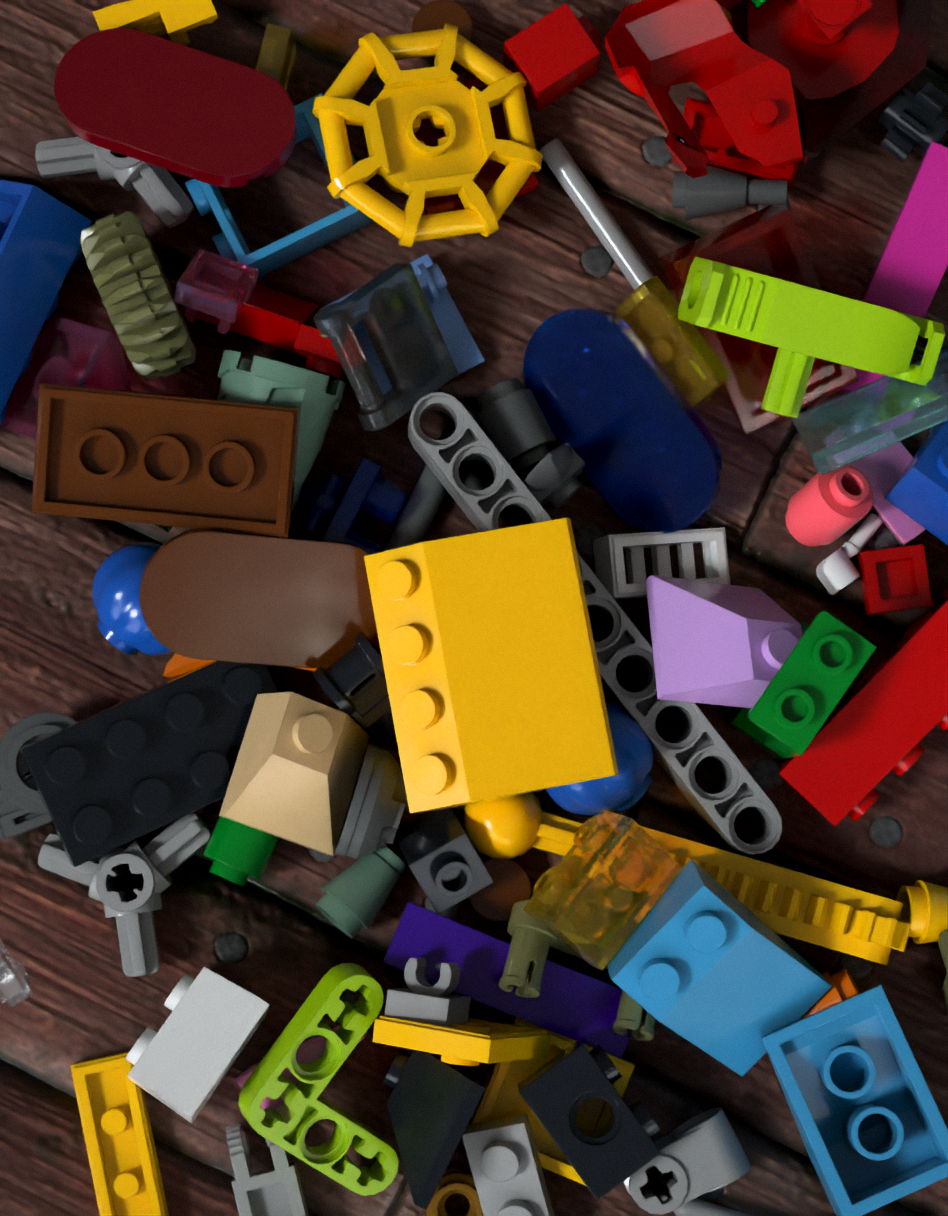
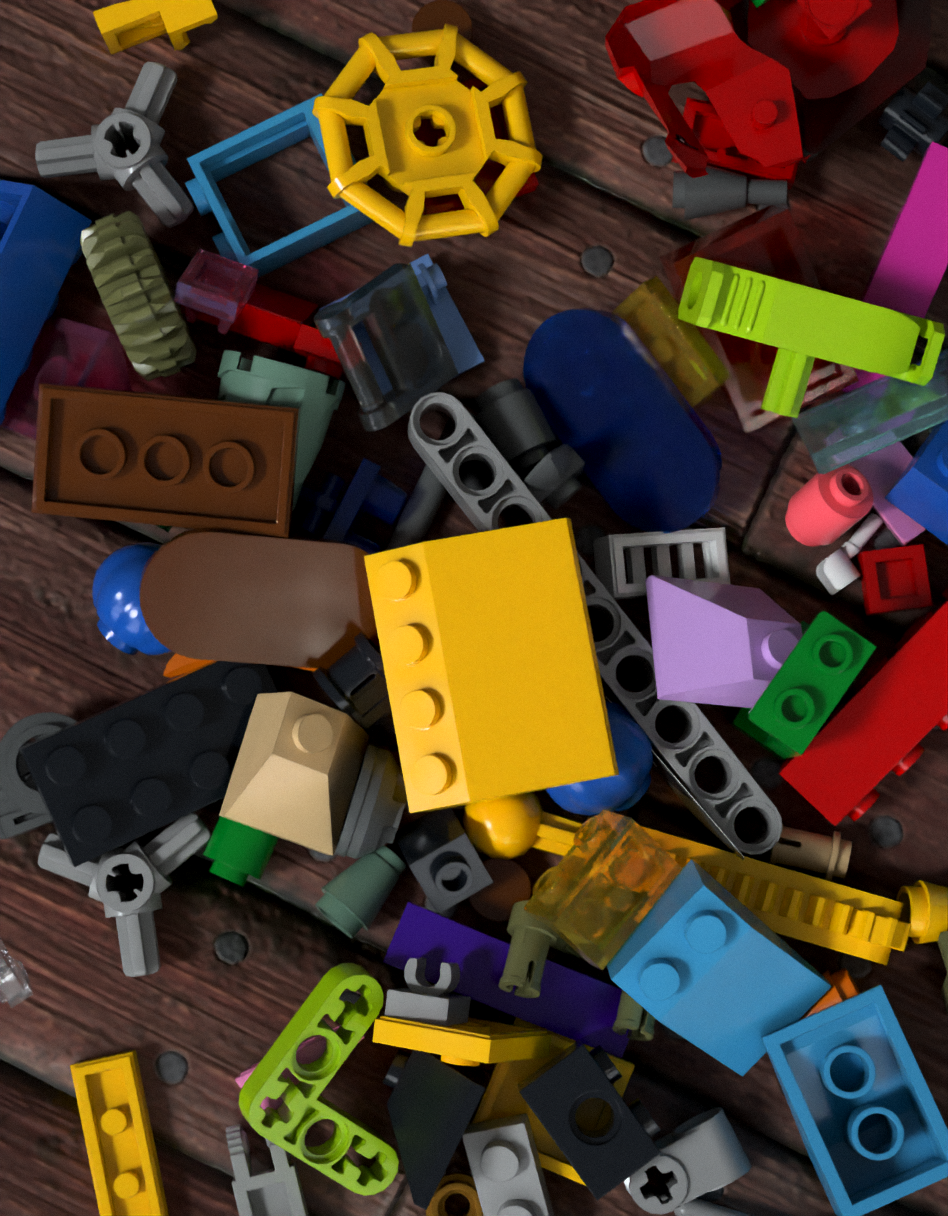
(175, 107): dark red tile -> none
(197, 1041): white slope -> none
(277, 53): clear yellow tile -> none
(554, 55): red brick -> none
(596, 213): light grey bar -> none
(690, 802): none -> dark grey sticker
(812, 852): none -> tan pin

